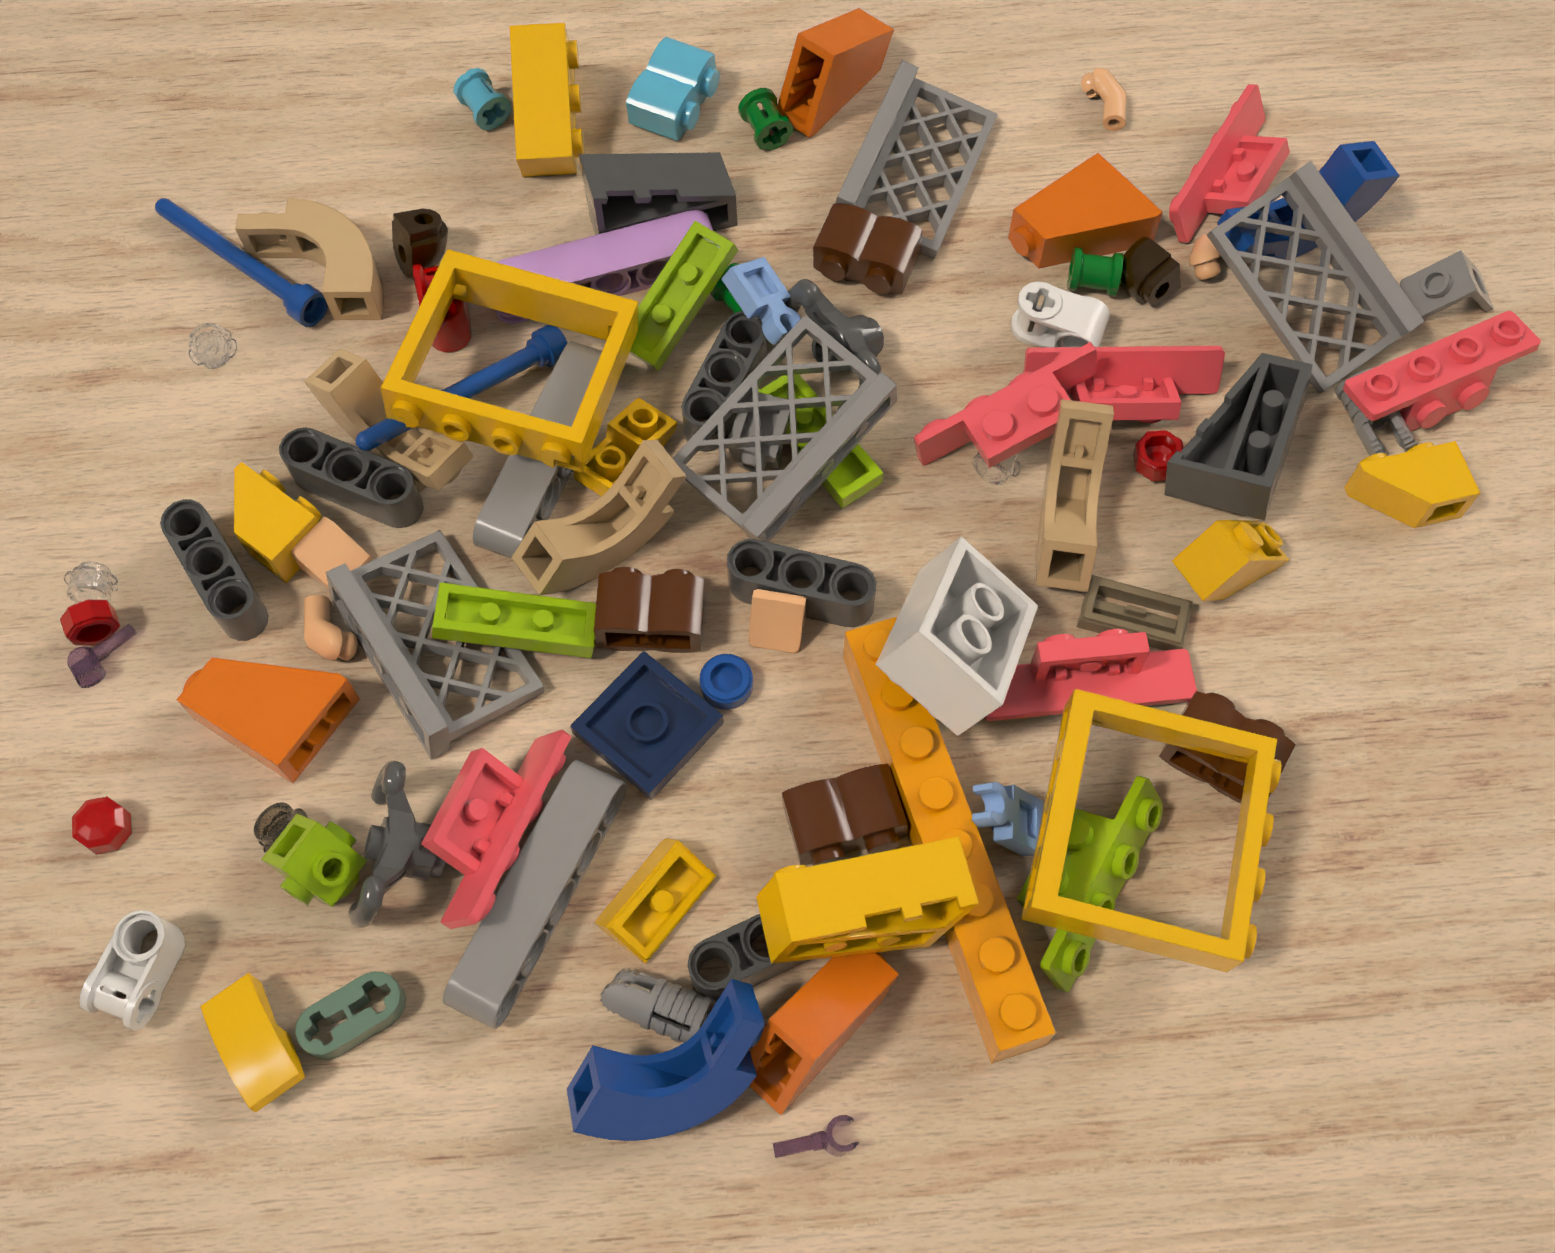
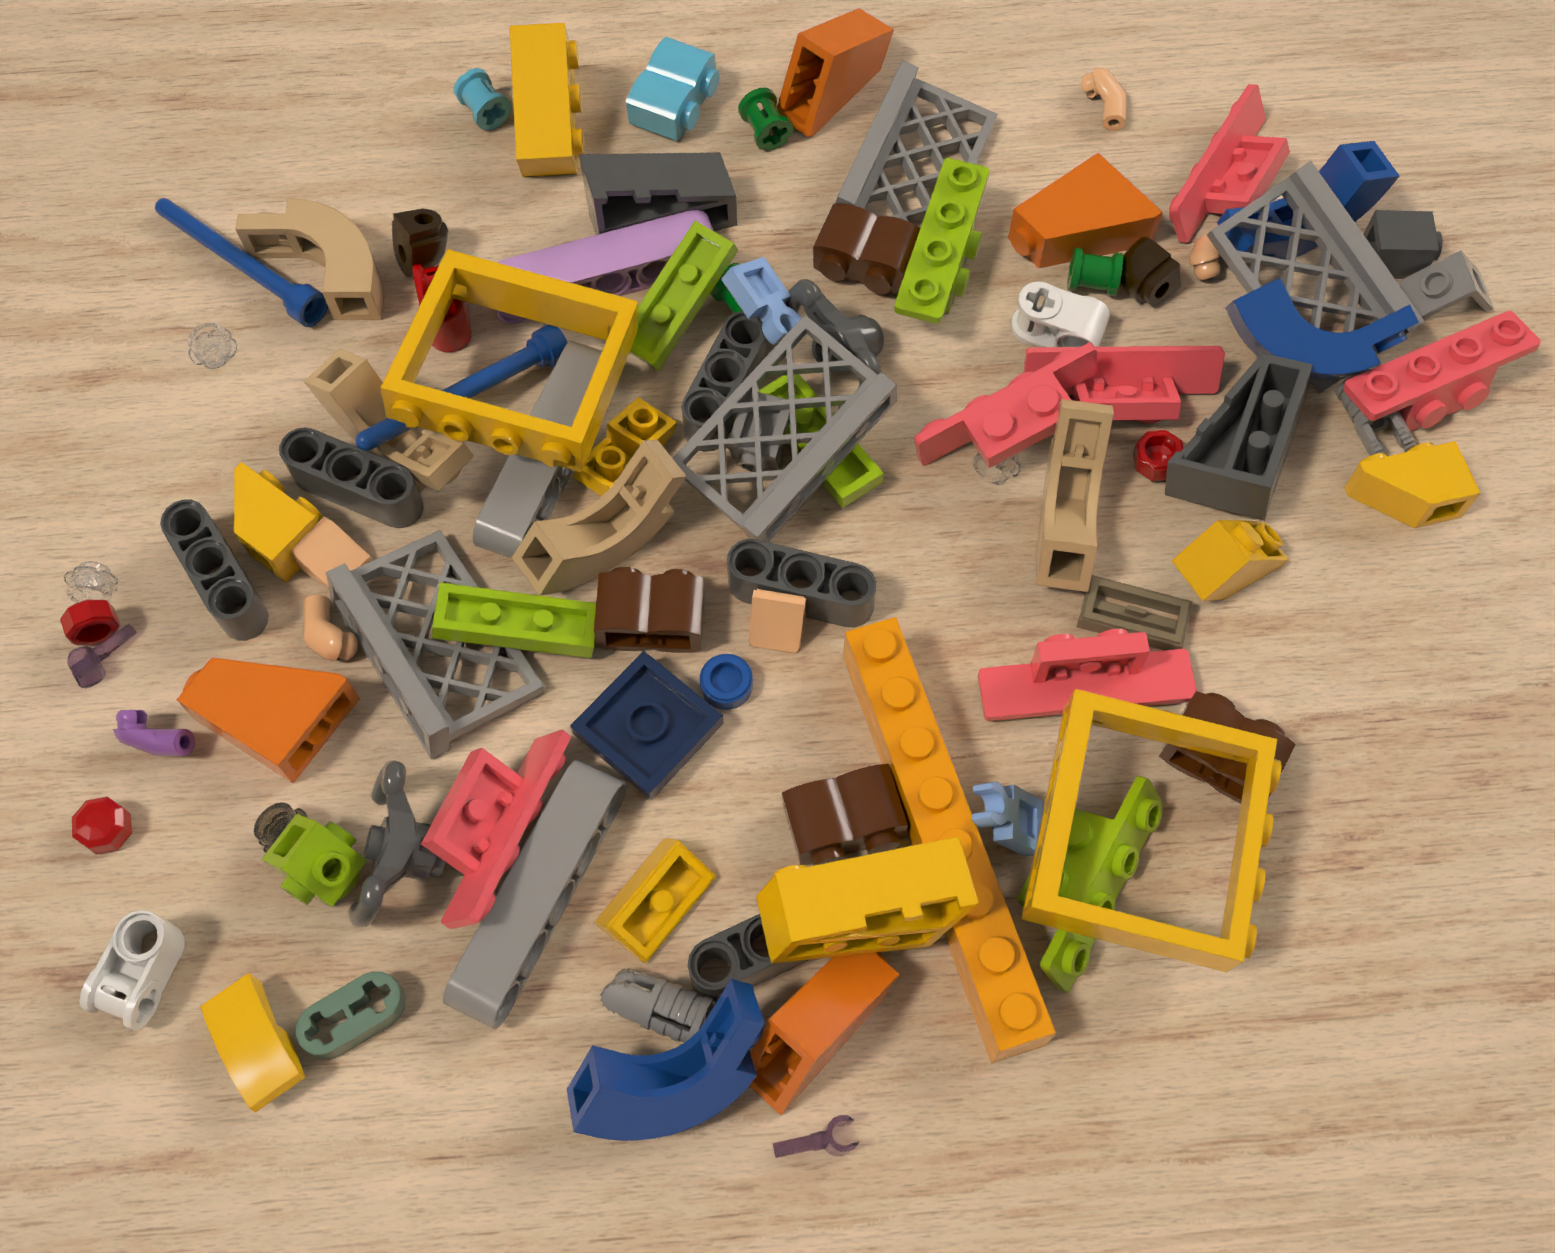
(159, 742): none -> medium lavender arm
(944, 243): none -> lime bracket
(958, 637): white brick -> none
(1274, 327): none -> blue arch
(1404, 240): none -> dark grey brick

